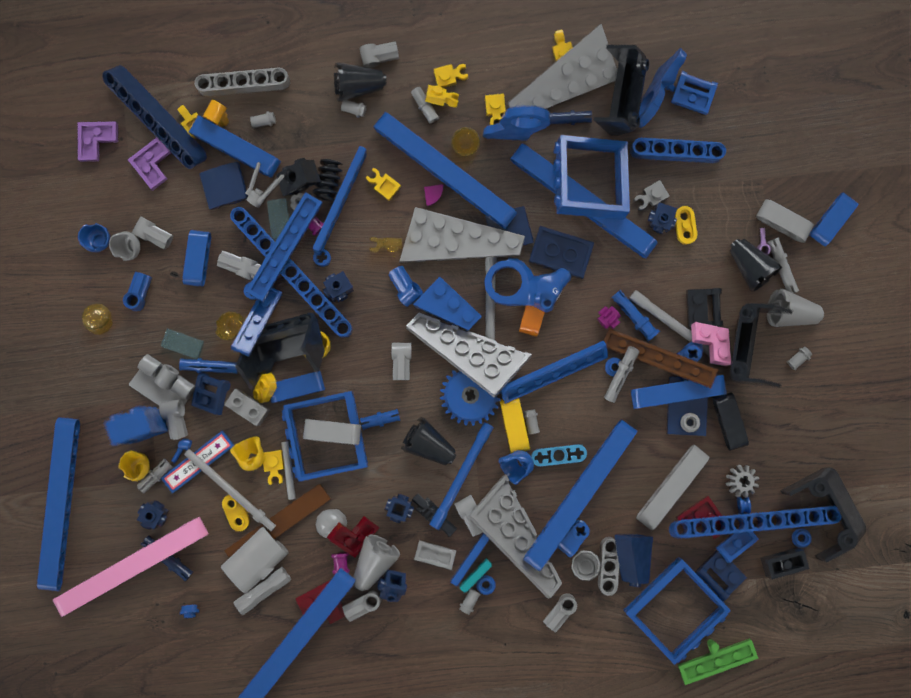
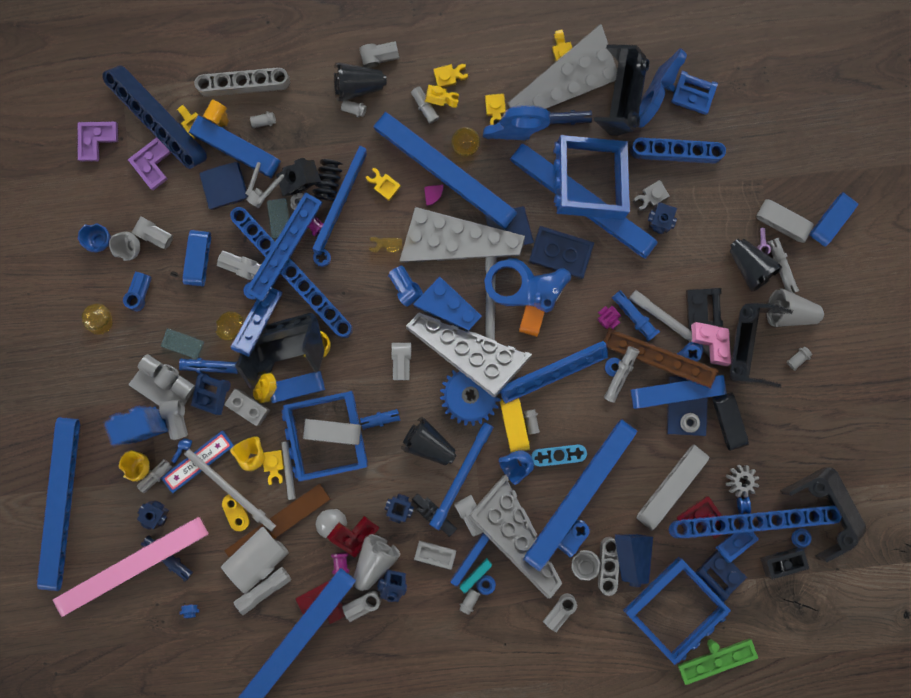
(341, 281): dark blue brick -> none
(687, 225): yellow plate -> none

